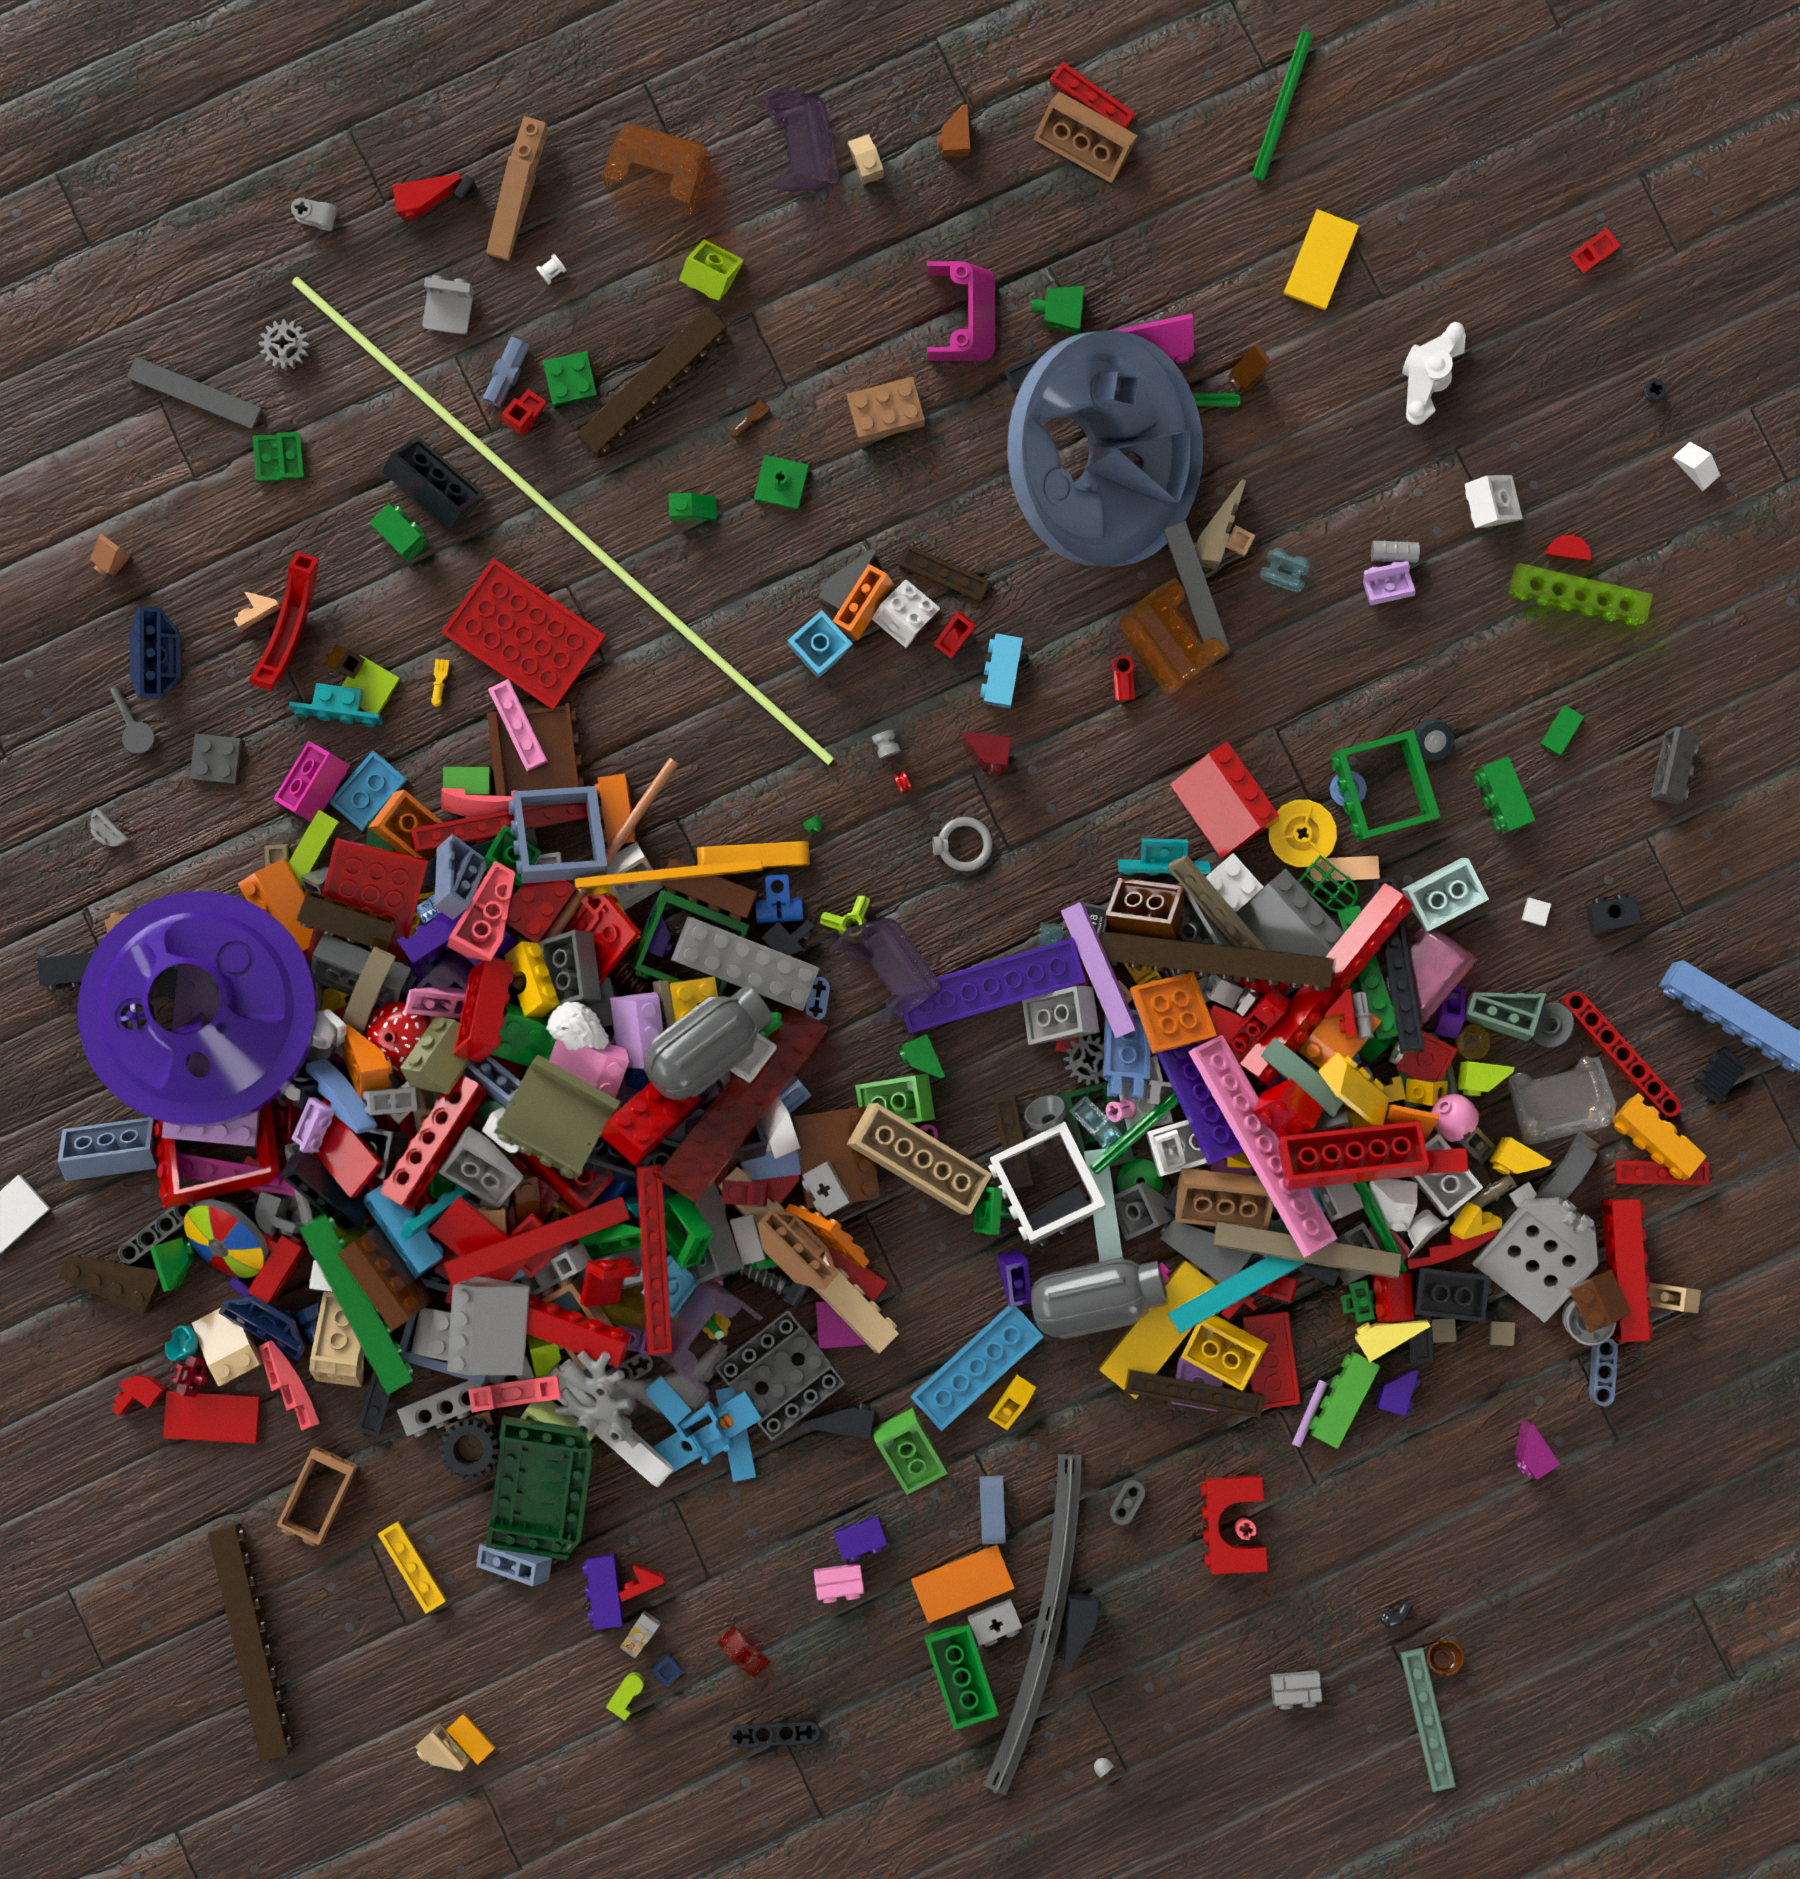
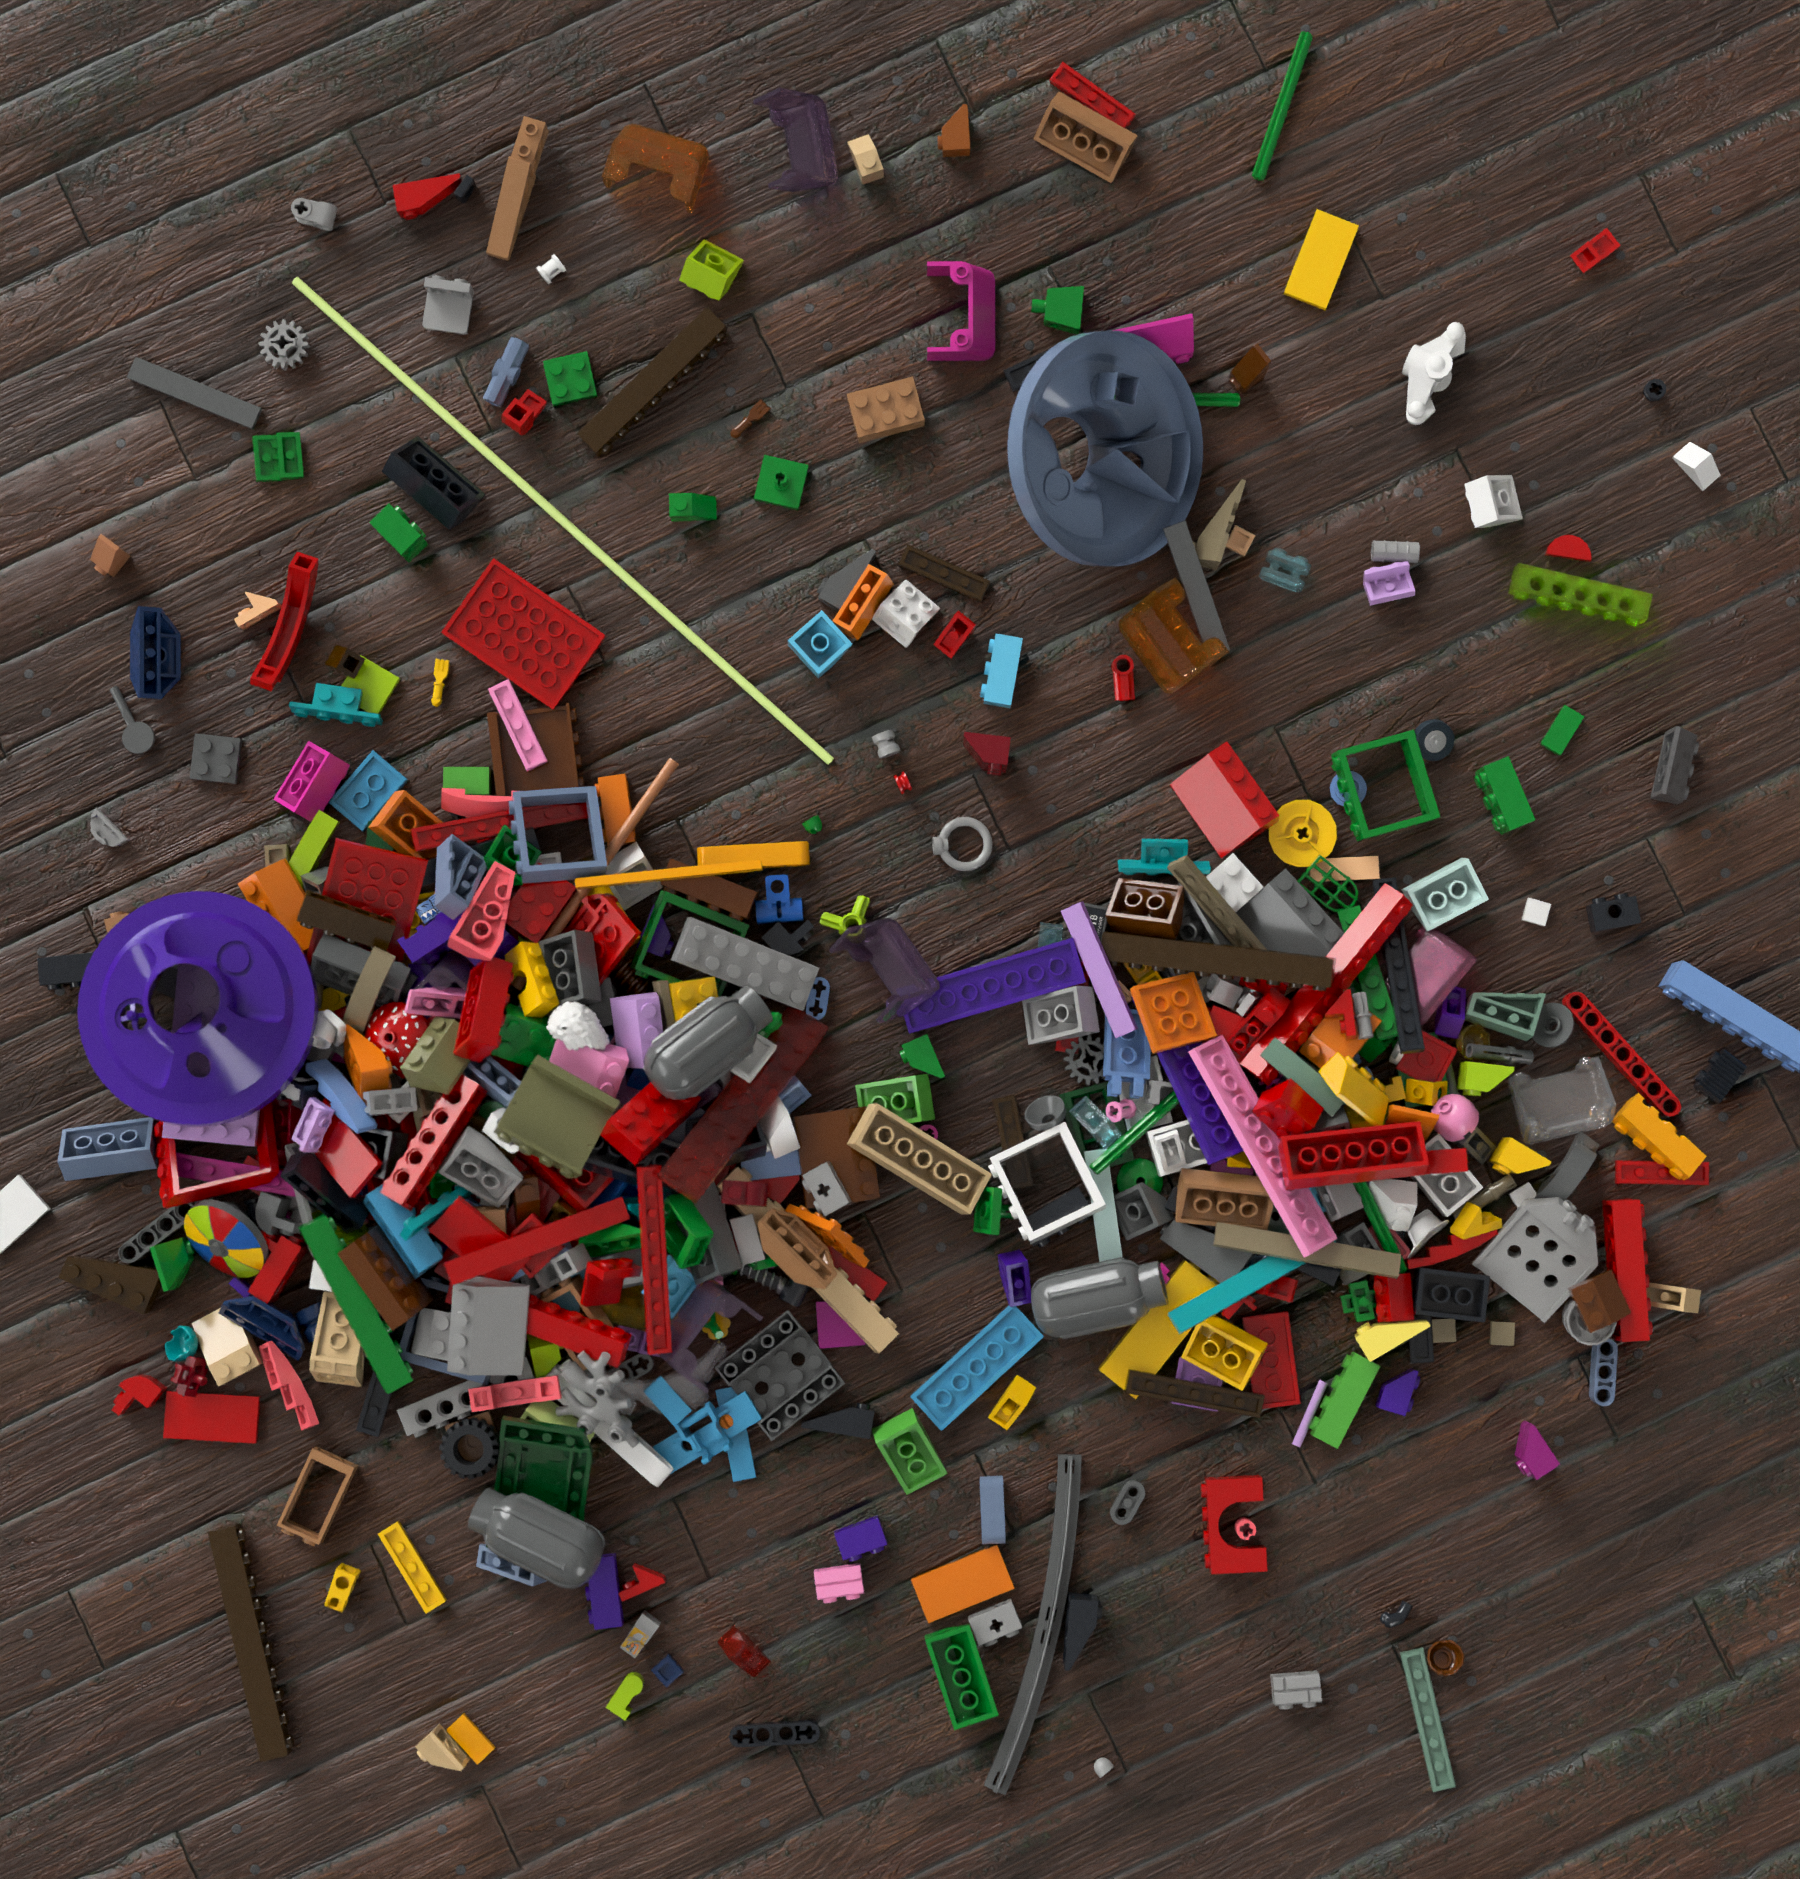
(341, 1587): none -> yellow leg
(538, 1537): none -> dark grey piece
(1477, 1051): none -> dark grey pin

